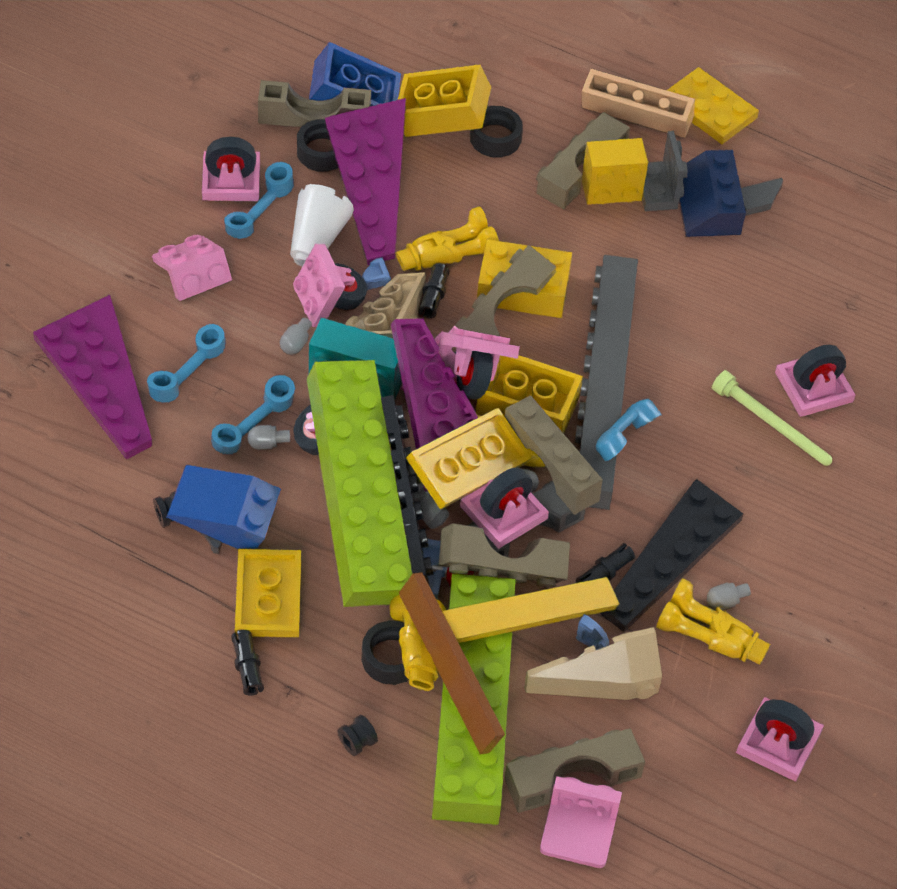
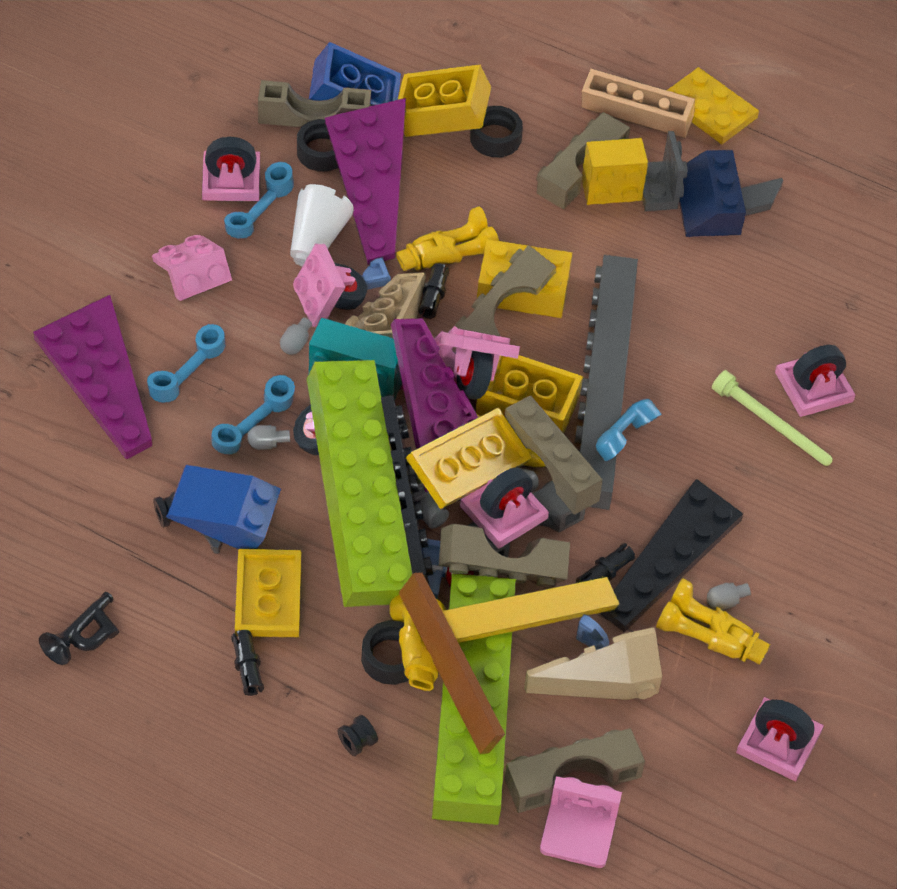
(57, 645): none -> black piece

